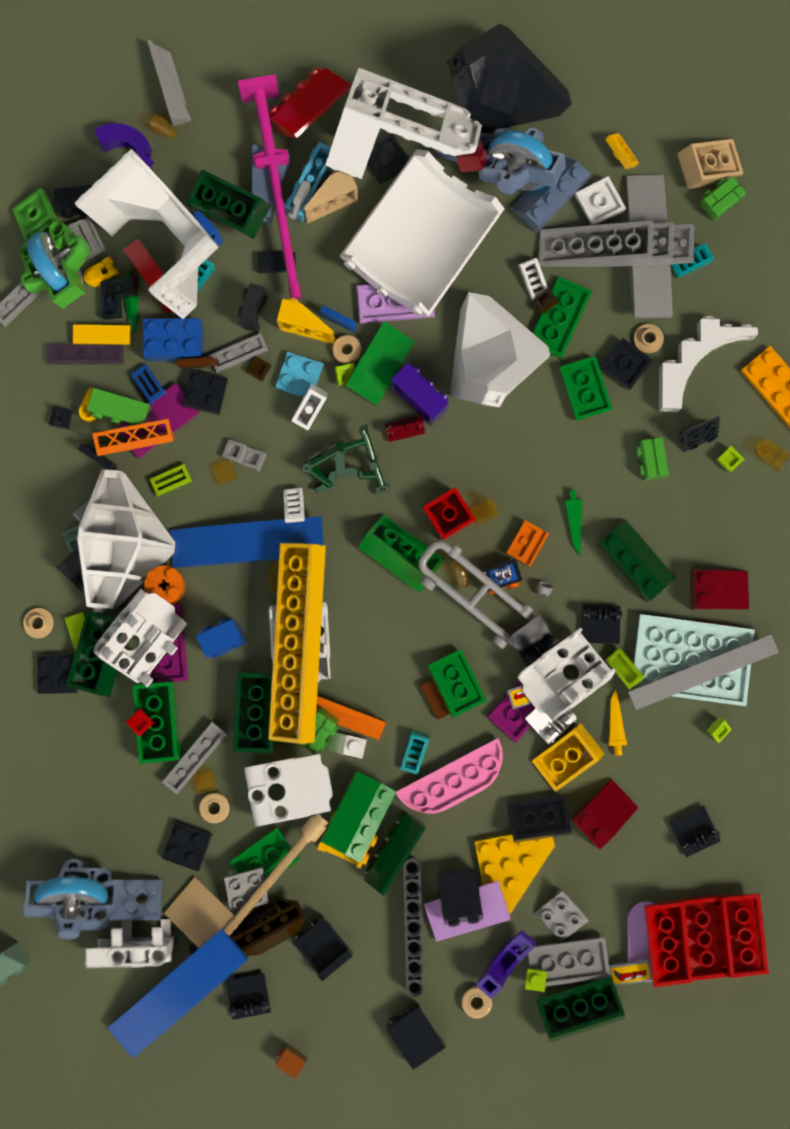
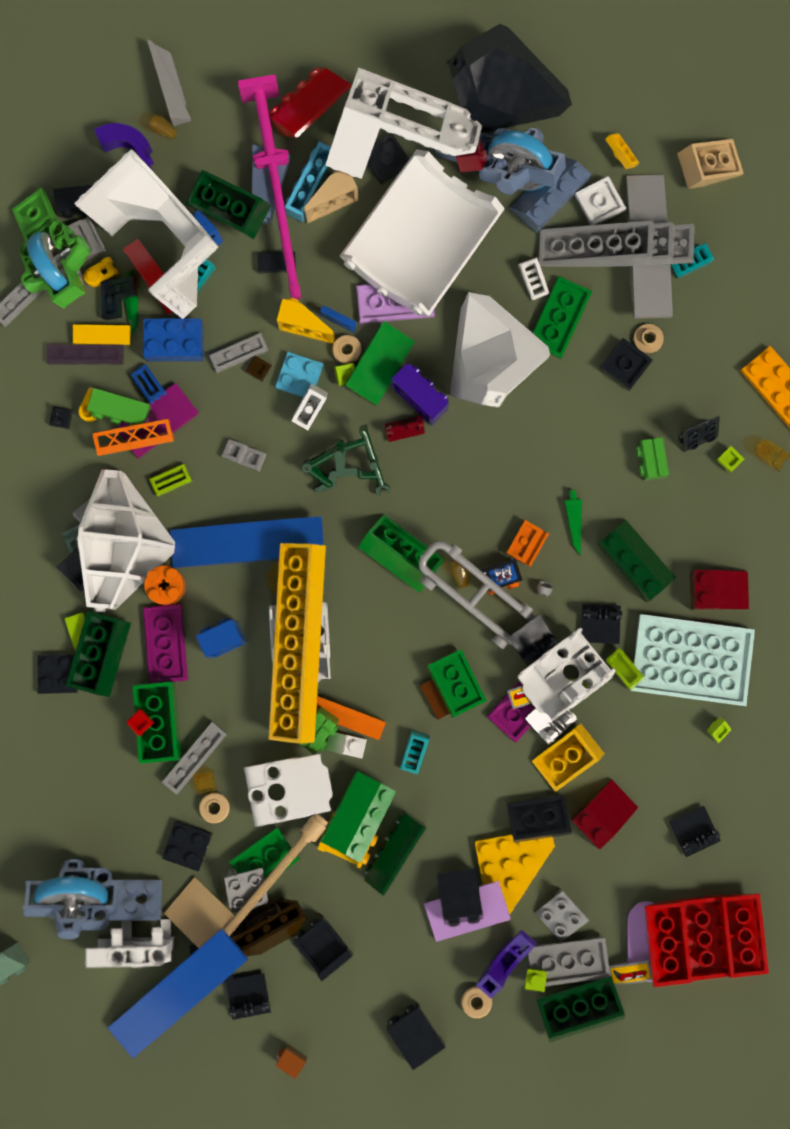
(48, 623): tan piece -> none
(100, 459): black tile -> none
(156, 627): white piece -> none
(197, 362): reddish brown tile -> none
(205, 392): black plate -> none
(224, 472): clear yellow tile -> none
(252, 713): dark green slope -> none
(254, 301): black brick -> none
(294, 504): white slope -> none
(299, 199): light grey tile -> none
(413, 936): dark grey beam -> none
(449, 514): red brick -> none
(455, 780): bright pink plate -> none
(485, 512): clear yellow panel -> none
(546, 300): dark brown tile -> none
(585, 388): green plate -> none
(616, 729): yellow bar -> none
(703, 672): light grey tile -> none
(710, 336): white arch -> none
(722, 198): bright green brick -> none

